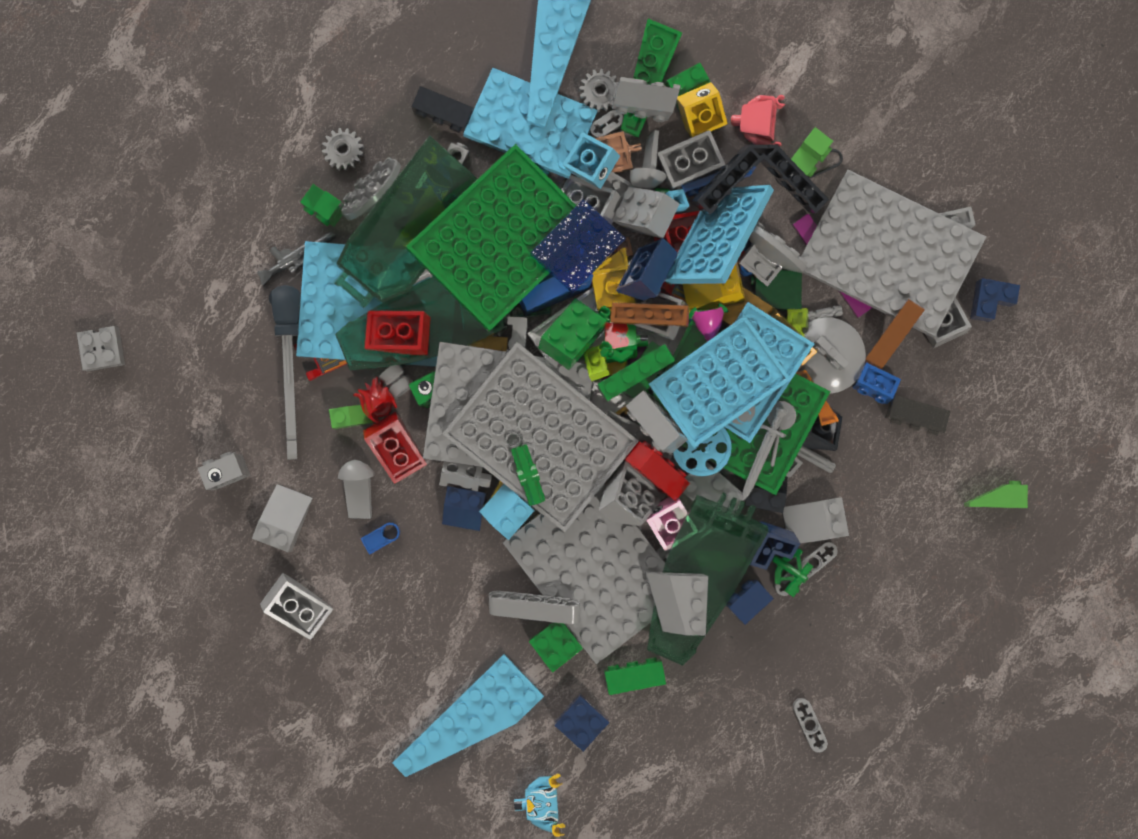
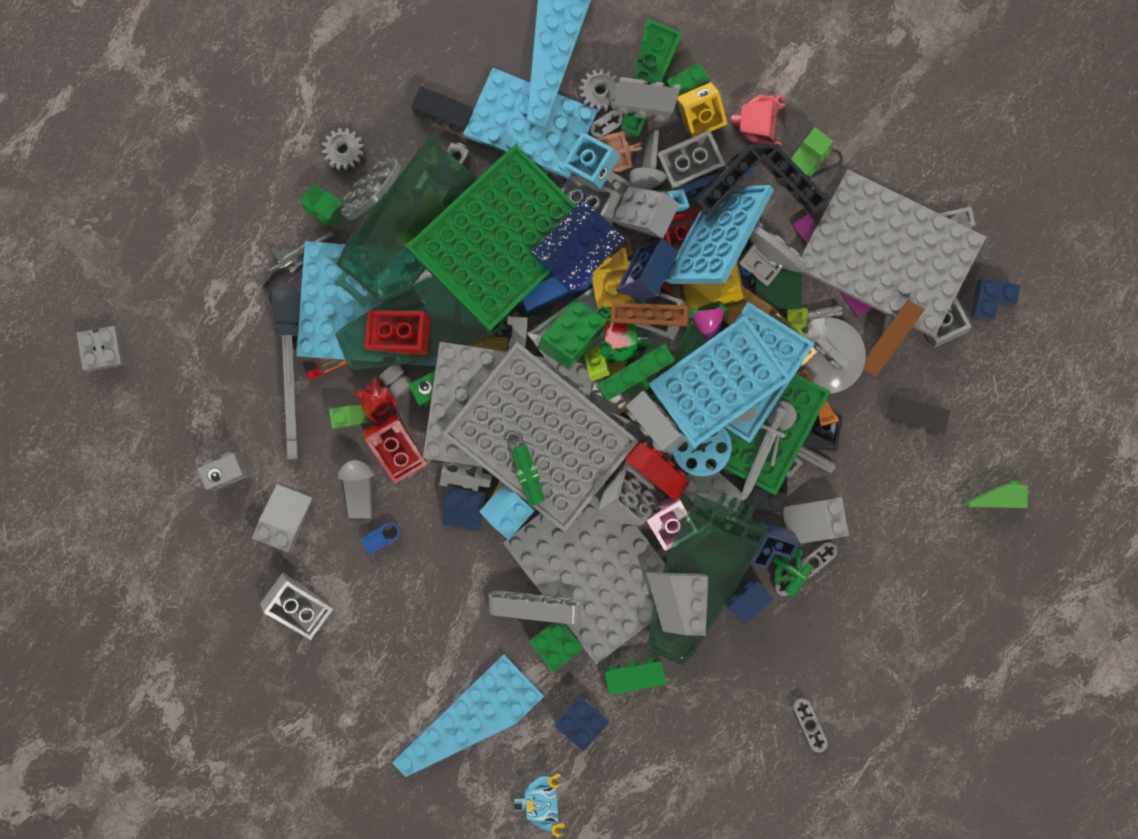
(877, 384): blue bracket -> none

